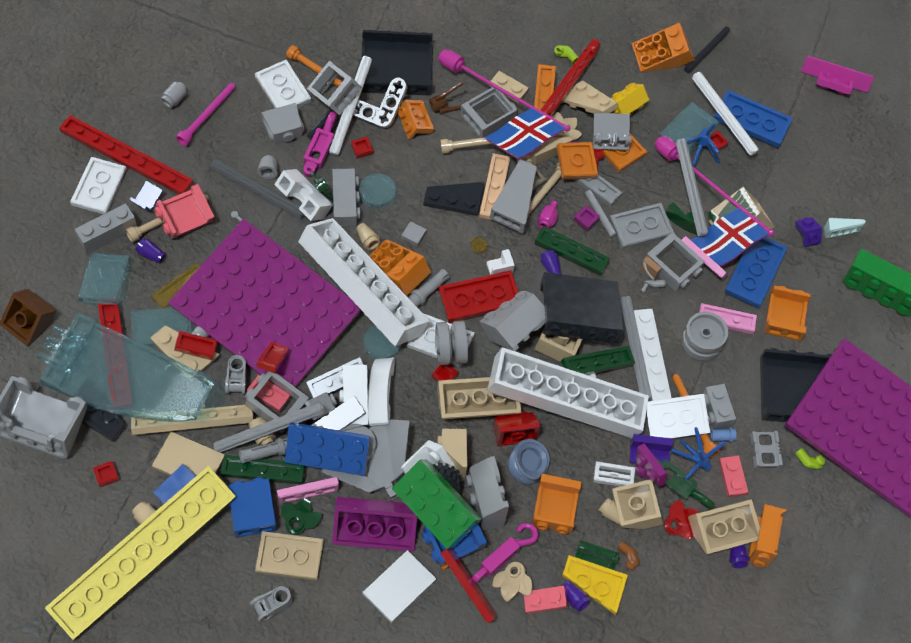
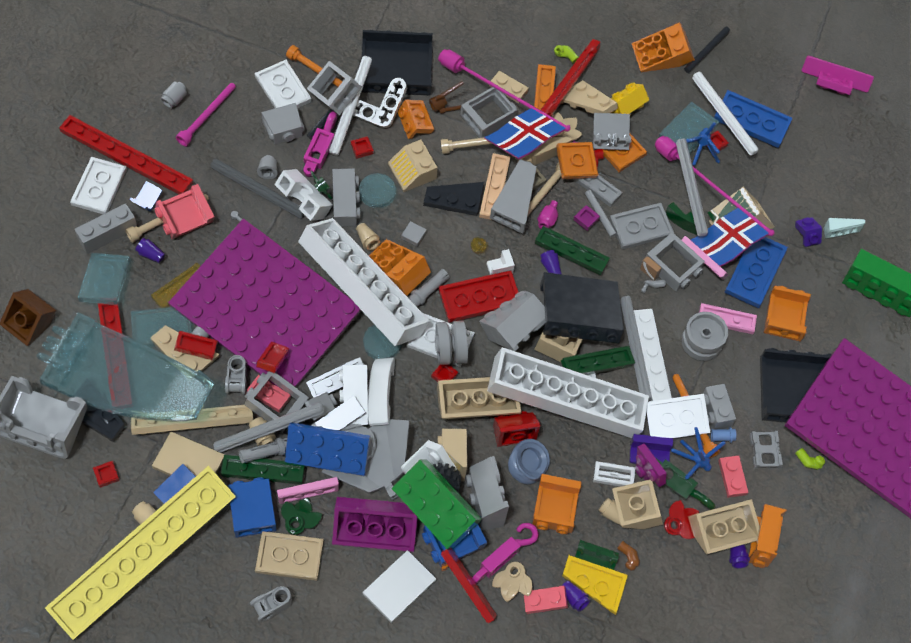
(413, 166): none -> tan slope

